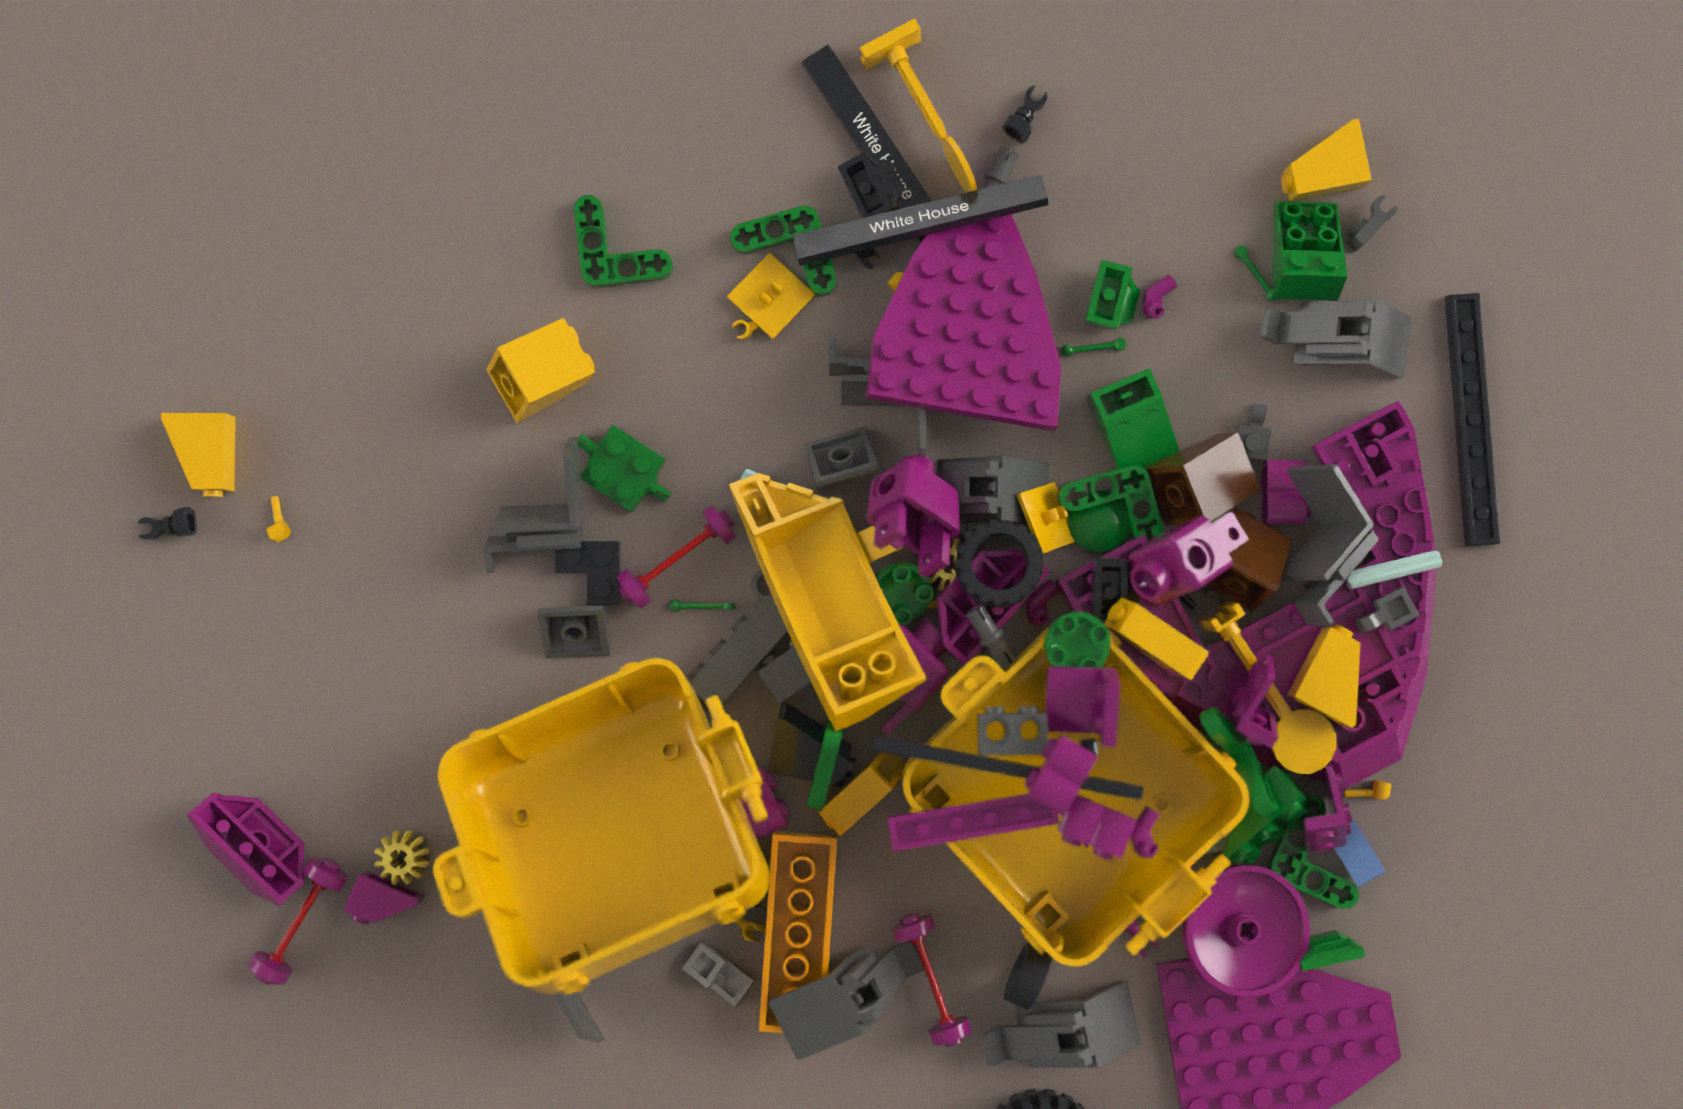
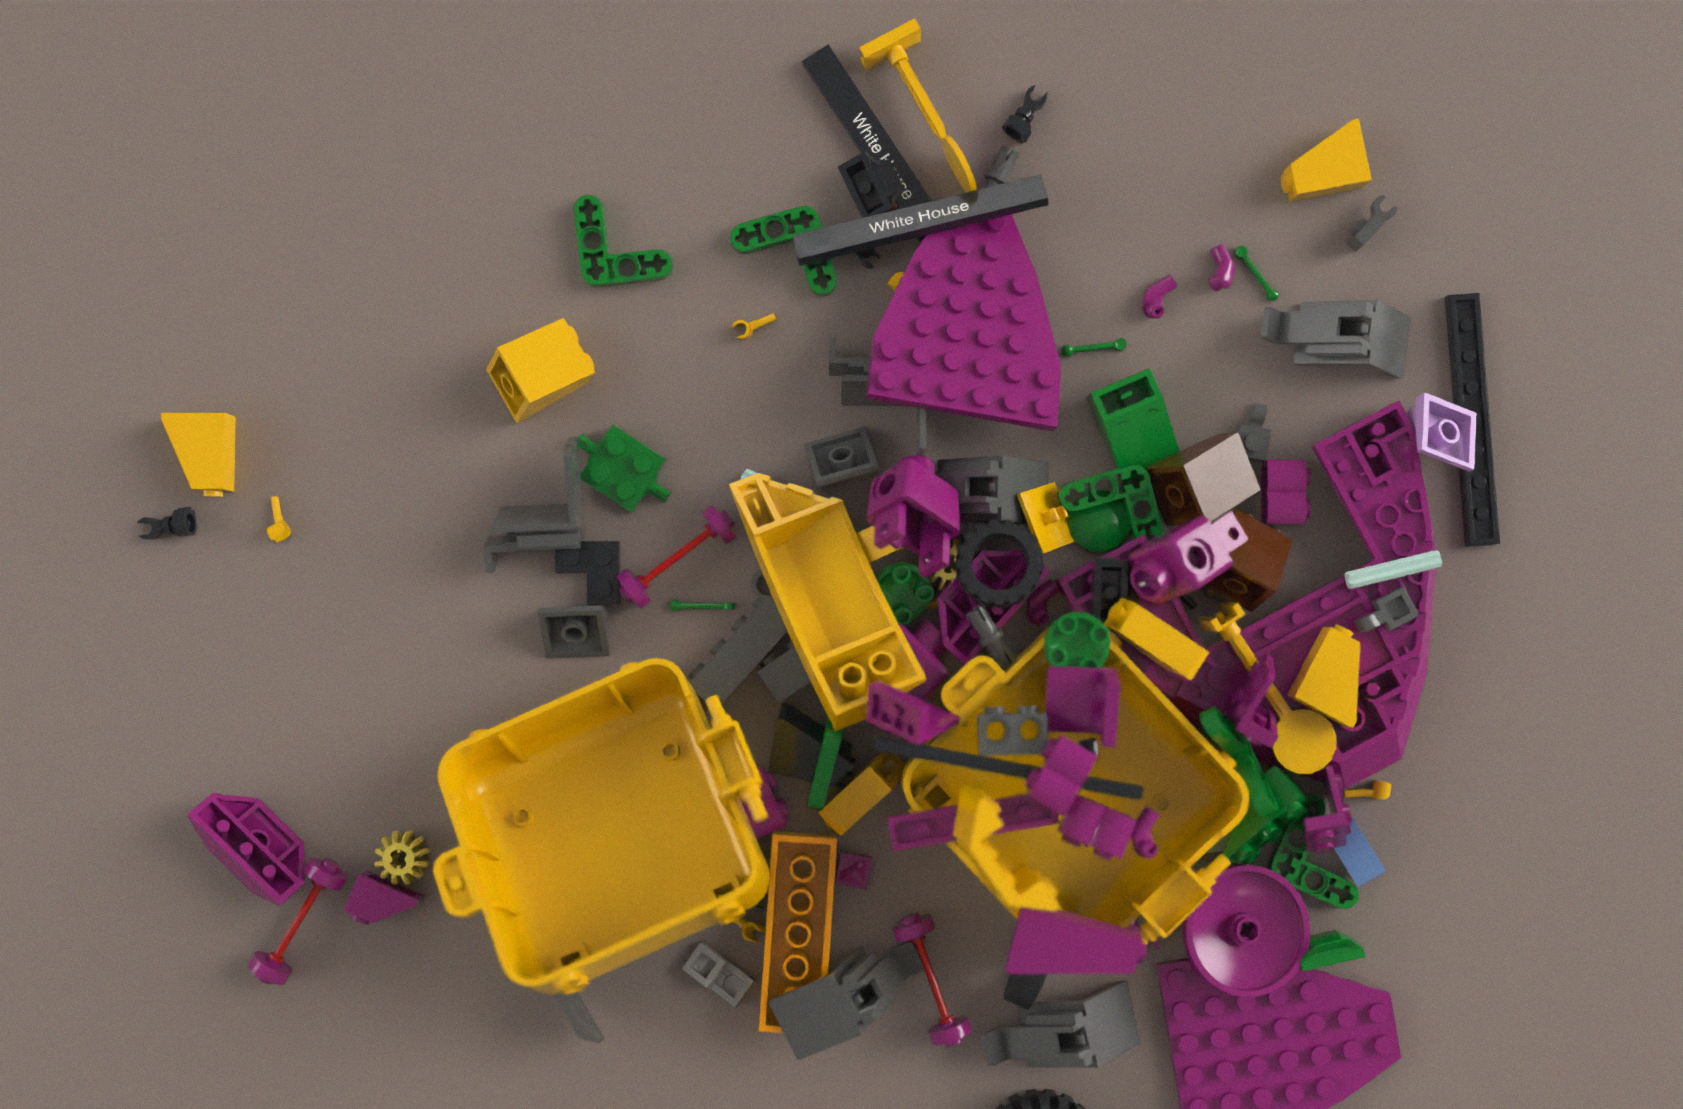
(771, 296): yellow piece -> none
(853, 870): none -> magenta tile
(906, 714): none -> magenta bracket
(976, 821): none -> yellow slope
(1071, 945): none -> magenta slope
(1112, 296): green slope -> none
(1225, 269): none -> magenta arm
(1307, 251): green slope -> none
(1334, 546): dark grey piece -> none
(1444, 431): none -> lavender slope

